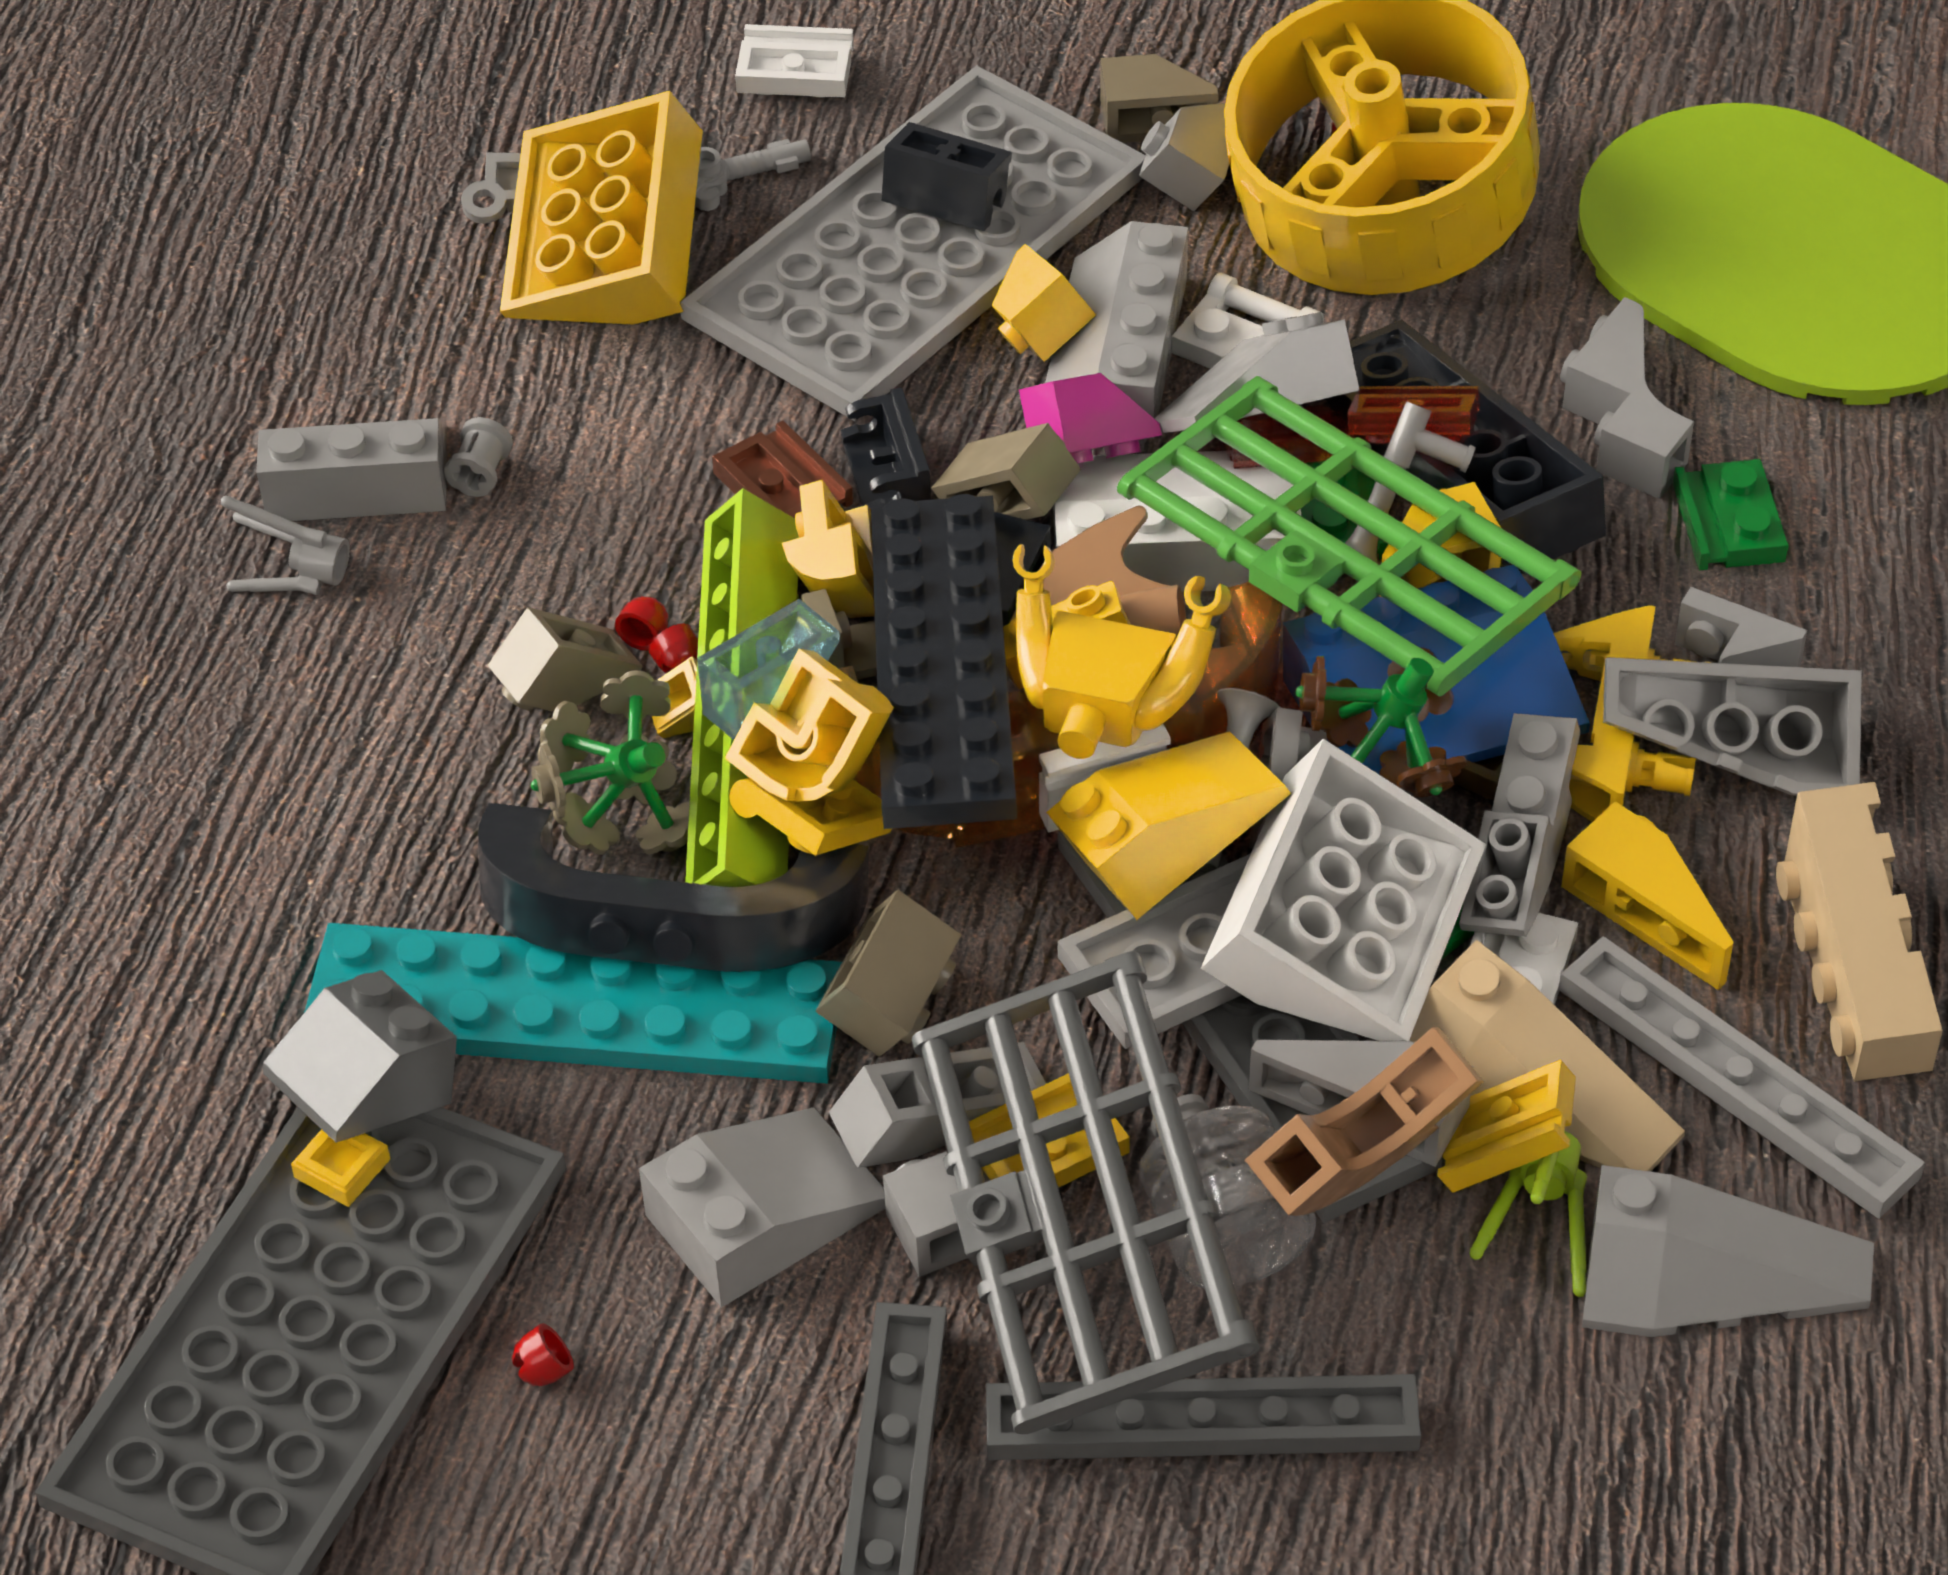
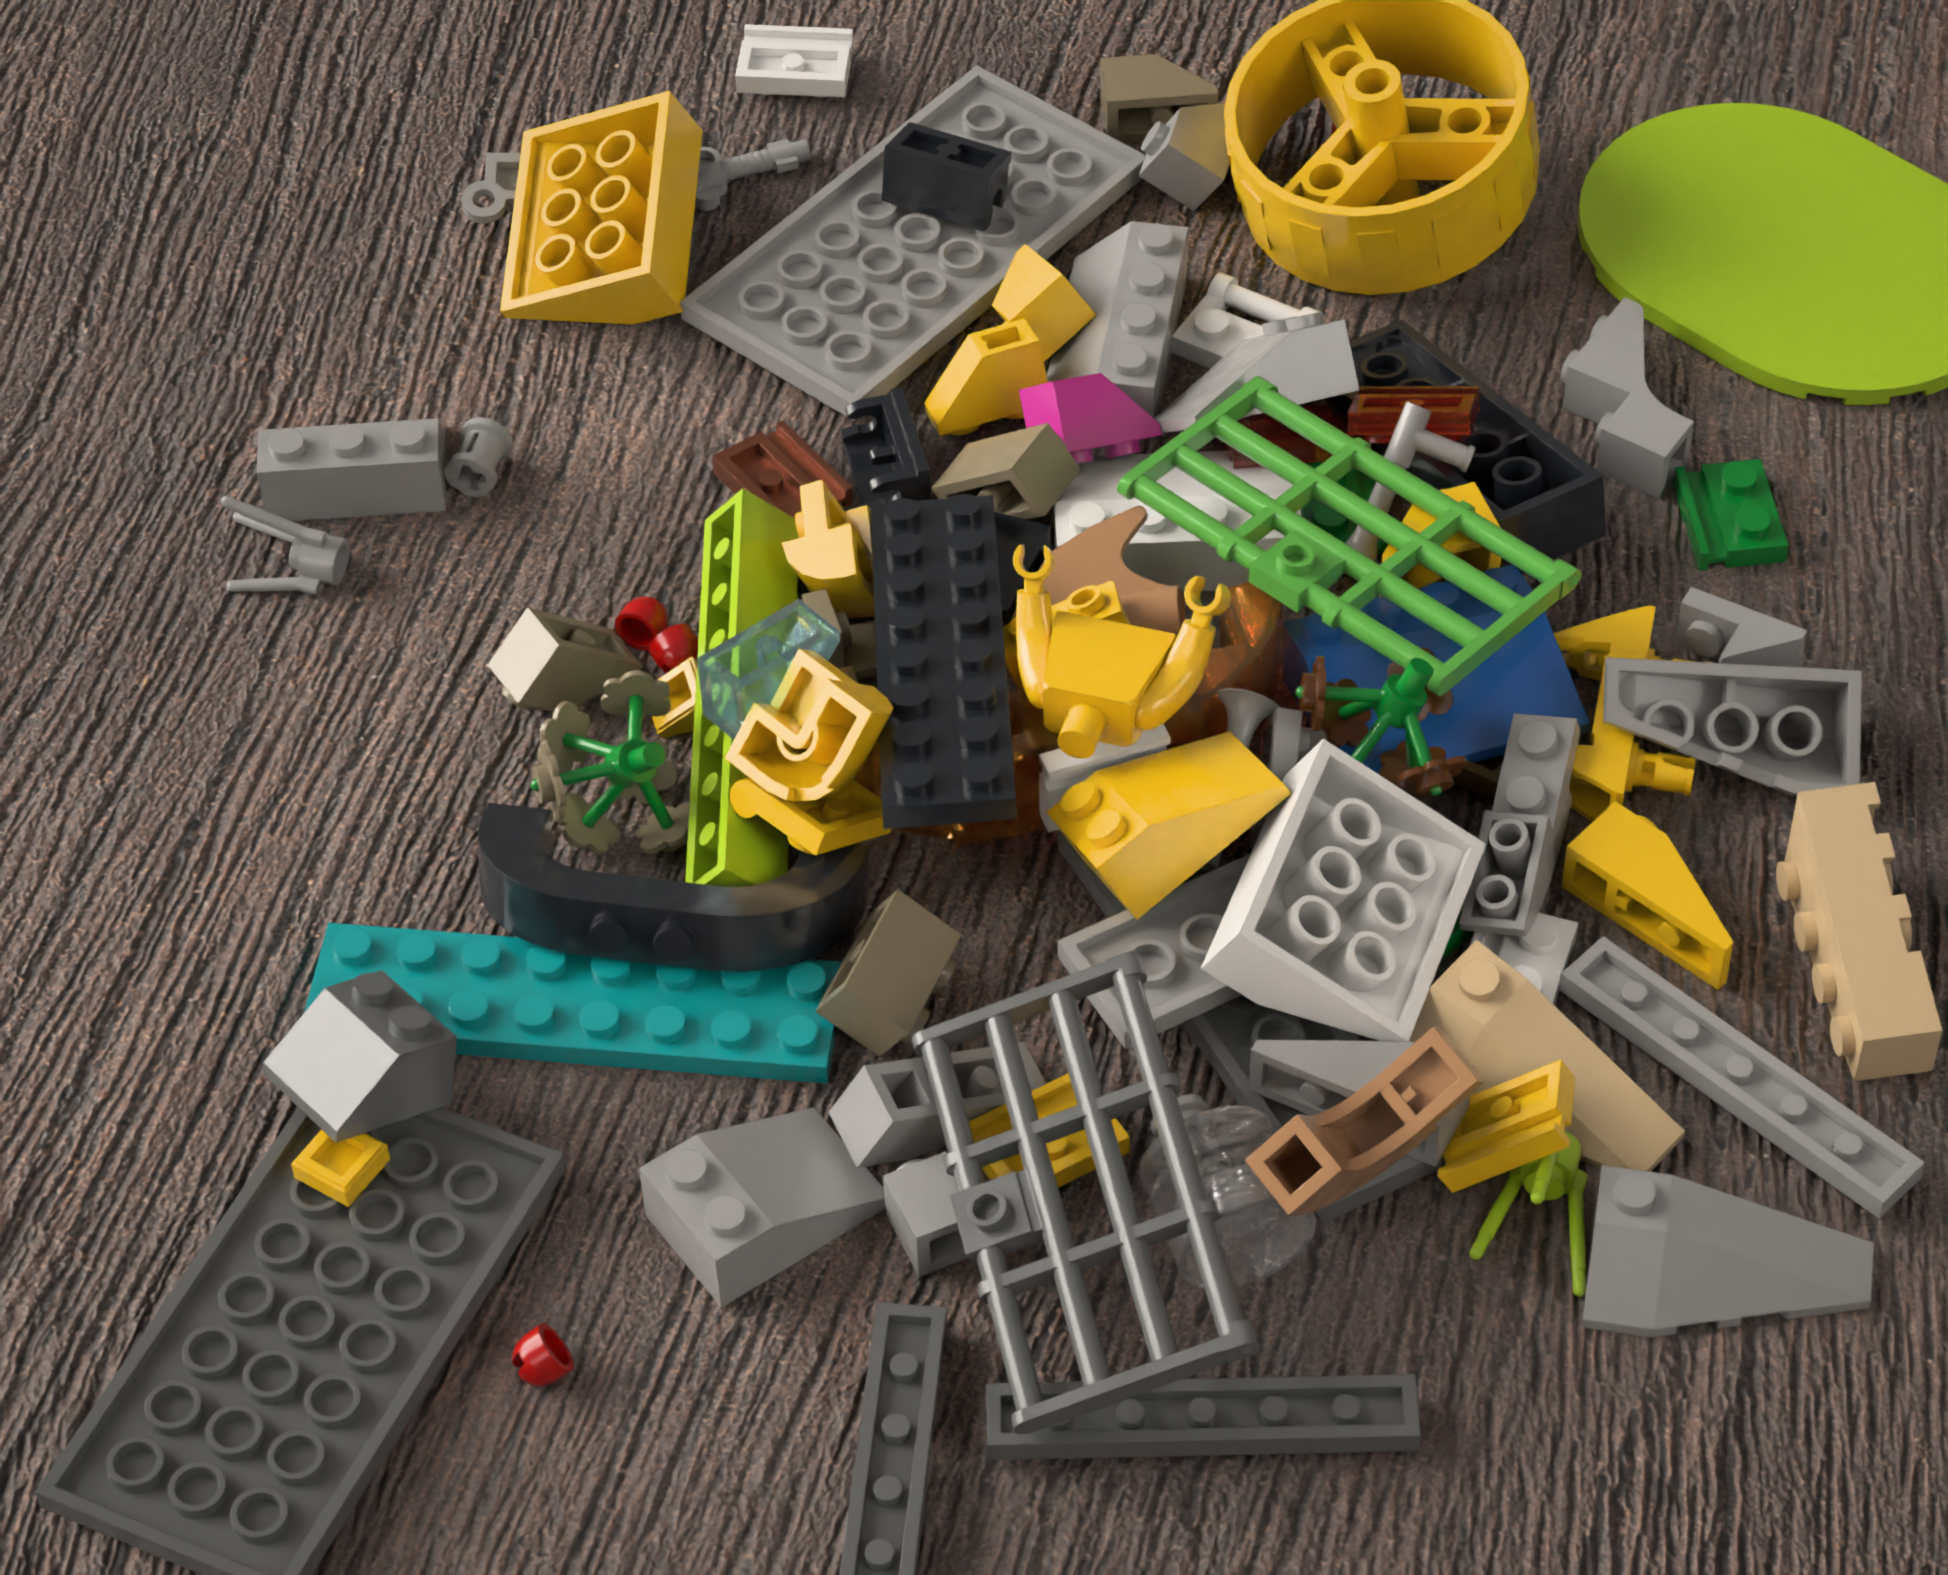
(986, 379): none -> yellow slope

